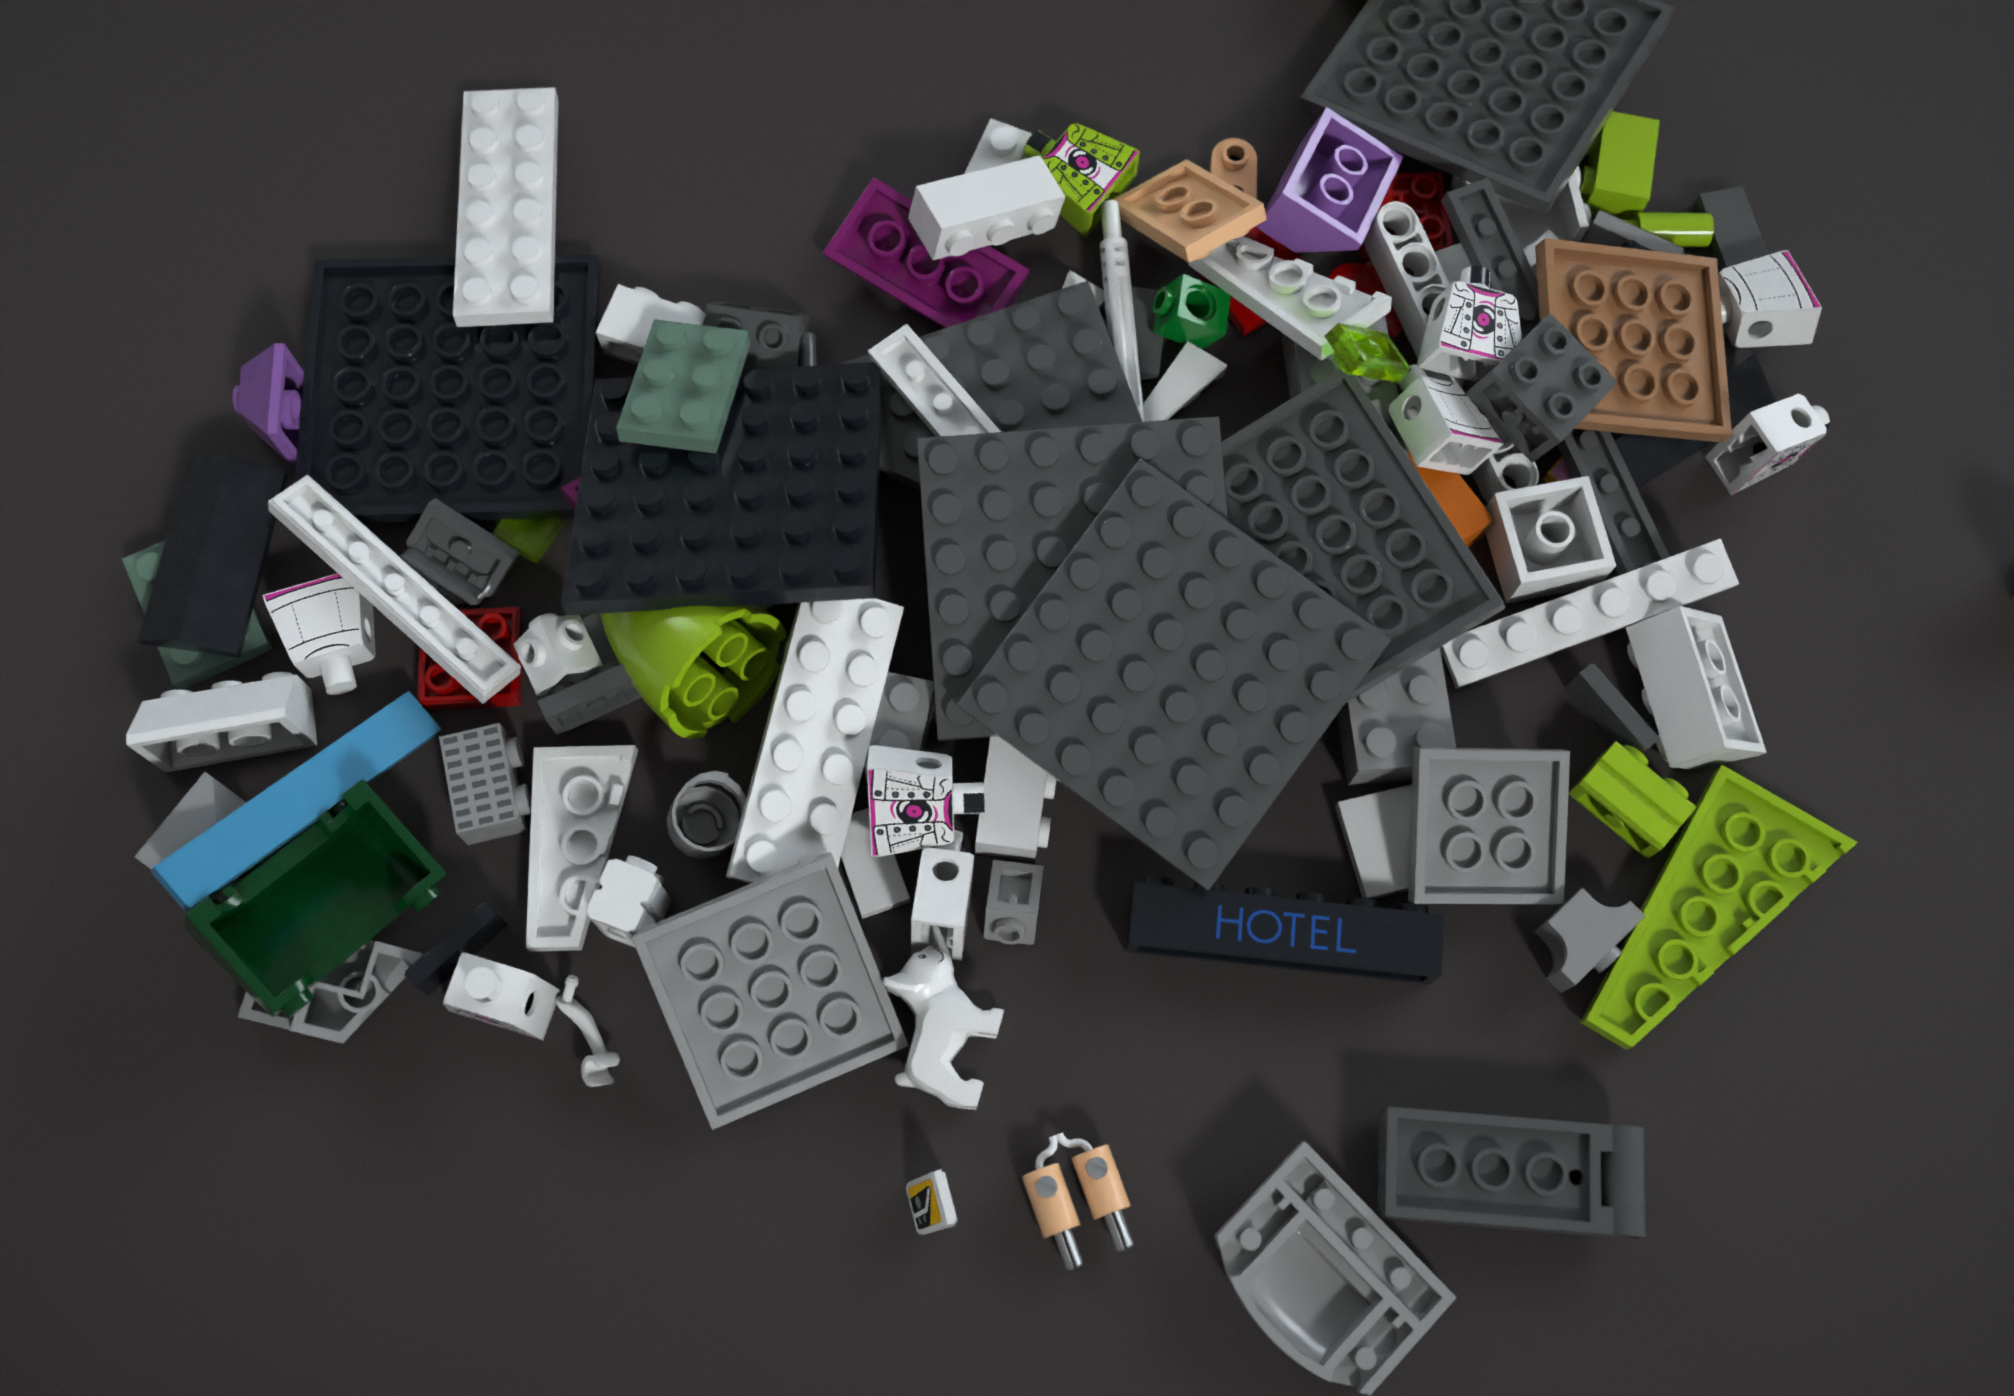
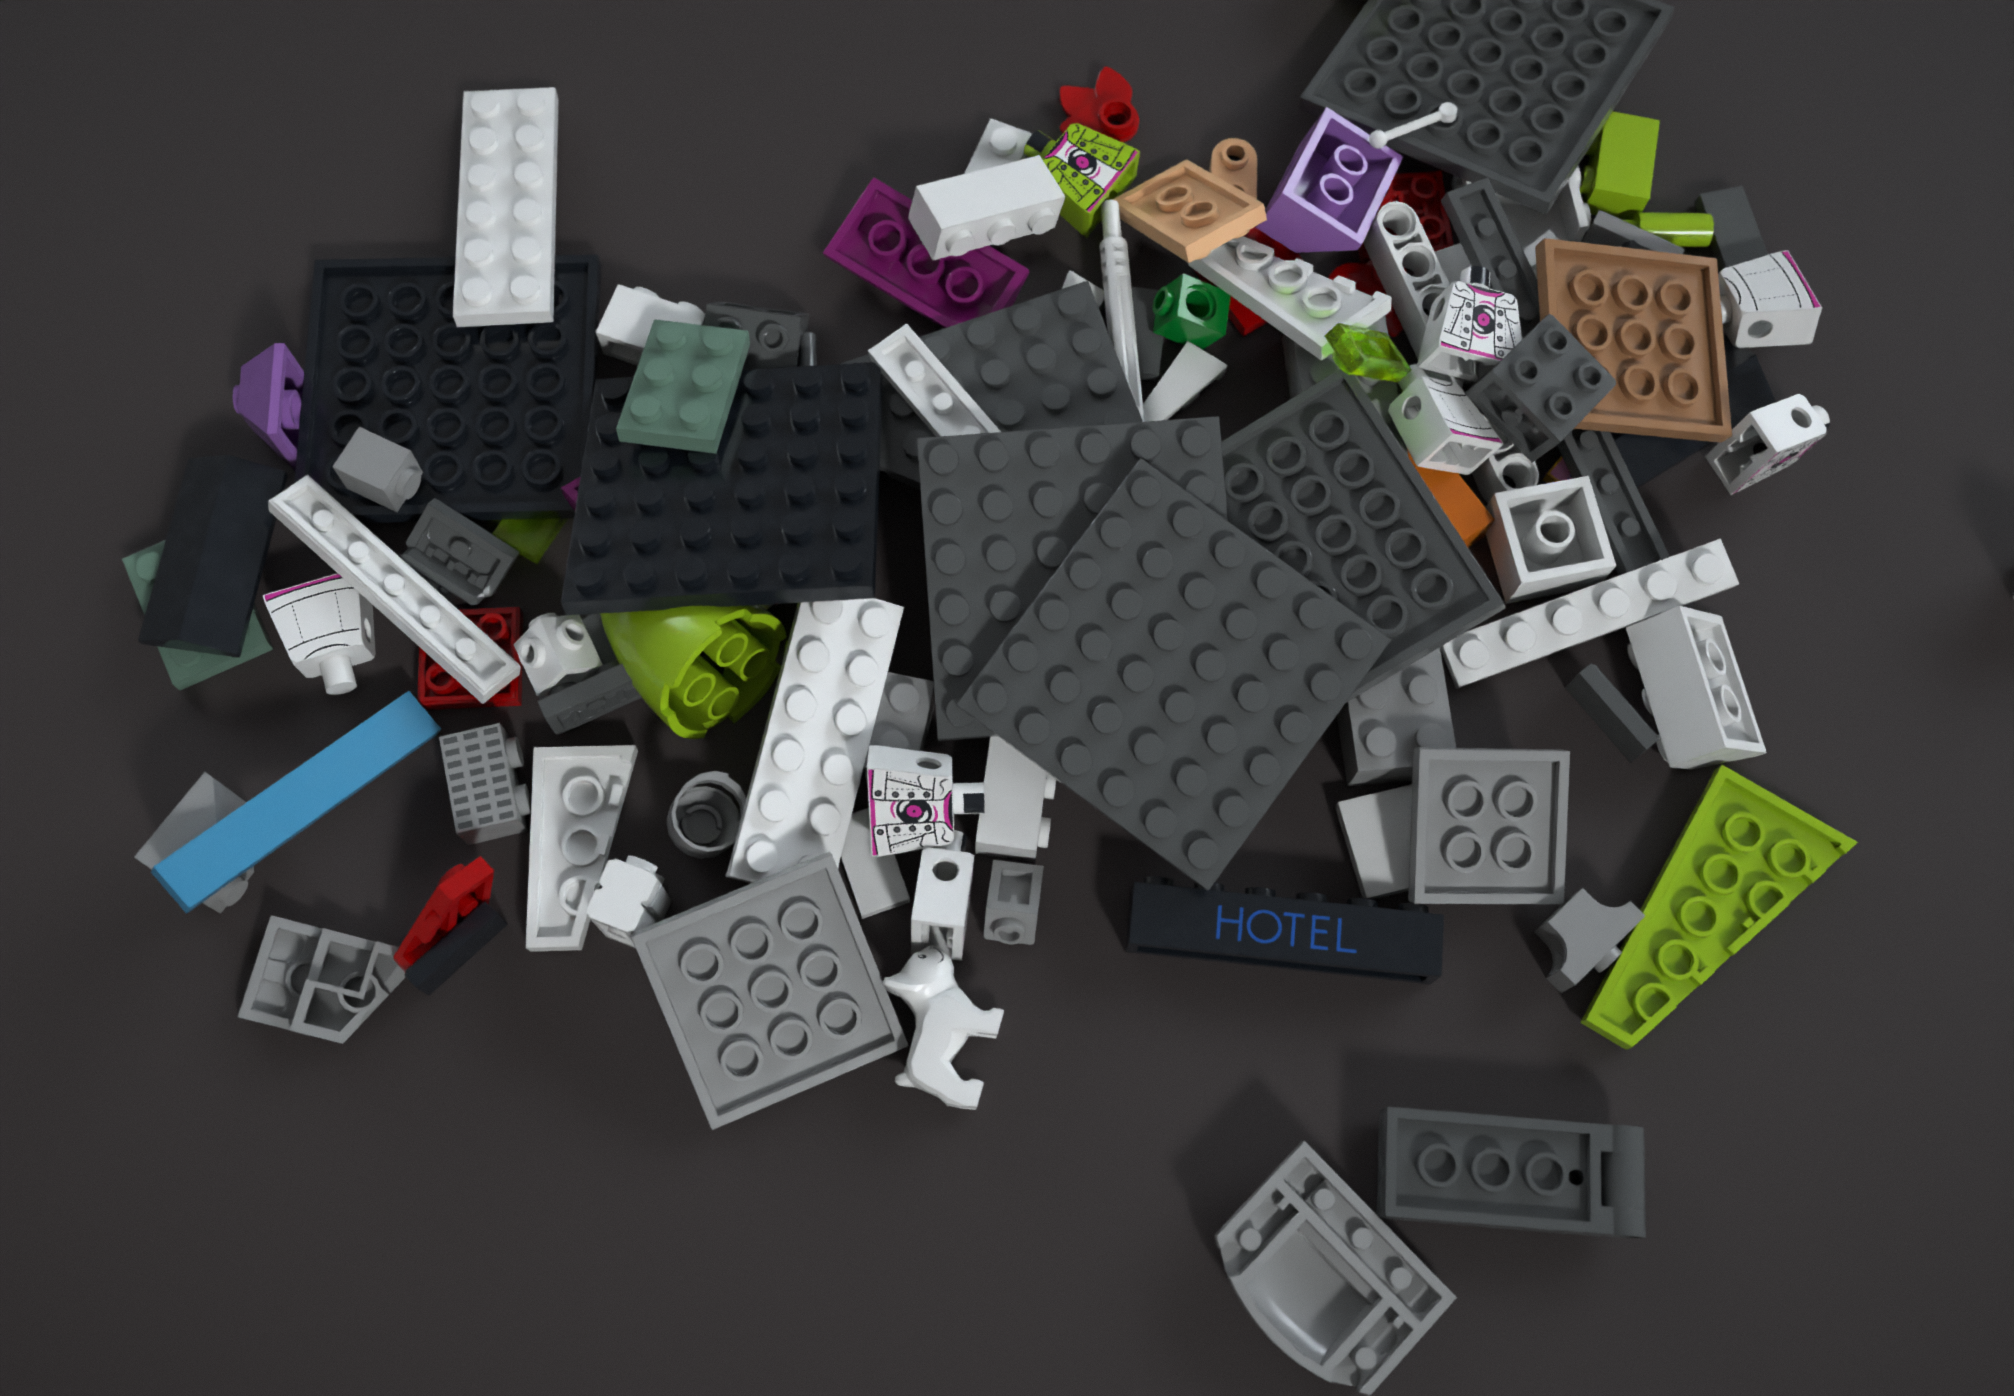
(225, 722): white slope -> none
(316, 901): dark green windscreen -> none
(378, 469): none -> light grey brick
(454, 898): none -> red wing
(499, 996): white torso -> none
(594, 1067): white piece -> none
(931, 1203): slope -> none
(1055, 1207): light nougat piece -> none
(1102, 105): none -> red plate
(1446, 114): none -> white hinge
(1633, 799): lime brick -> none

